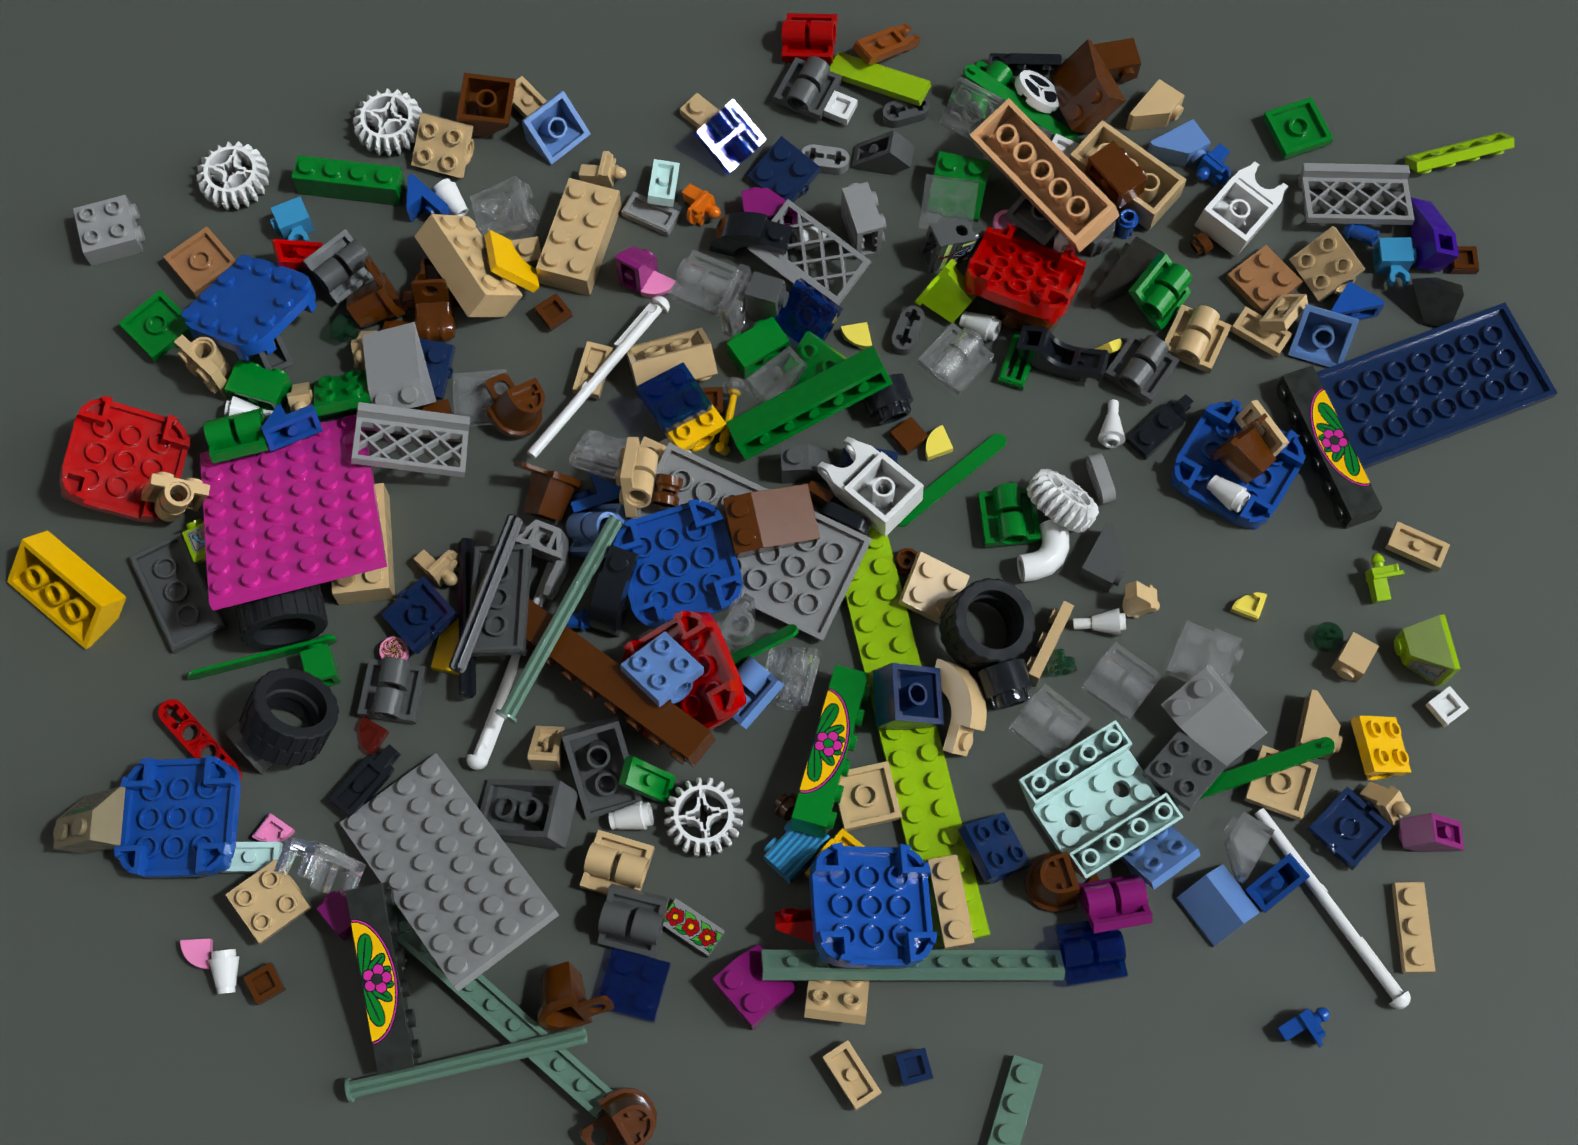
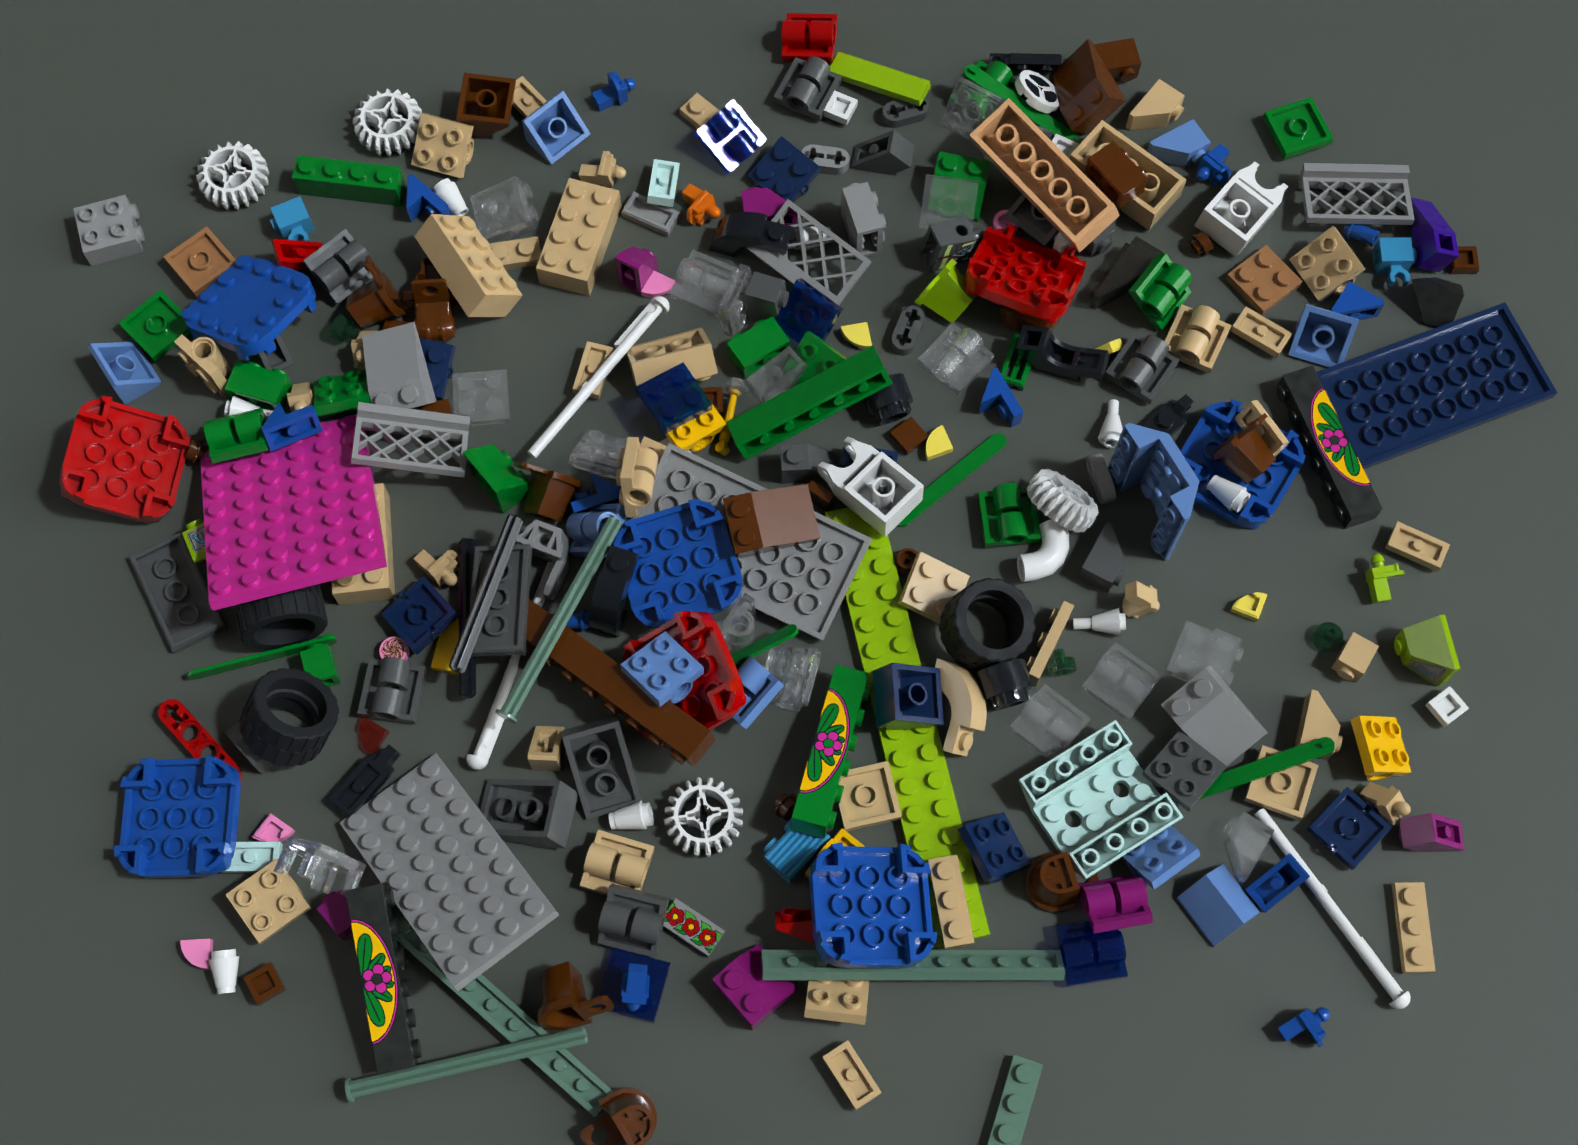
(65, 588): yellow slope -> none
(91, 823): dark tan slope -> none
(125, 368): none -> medium blue slope
(174, 495): tan plate -> none
(196, 450): none -> reddish brown plate
(497, 476): none -> green slope
(507, 262): yellow tile -> none
(518, 408): reddish brown container -> none
(553, 312): reddish brown plate -> none
(614, 92): none -> blue piece
(635, 986): none -> blue piece
(647, 780): green plate -> none
(666, 490): reddish brown wheel -> none
(846, 517): black beam -> none
(886, 44): dark orange hinge -> none
(914, 1067): dark blue plate -> none
(985, 325): white cone -> none
(999, 394): none -> blue slope
(1126, 222): blue pin -> none
(1164, 477): none -> medium blue slope
(1283, 312): tan plate -> none
(1463, 151): lime plate -> none

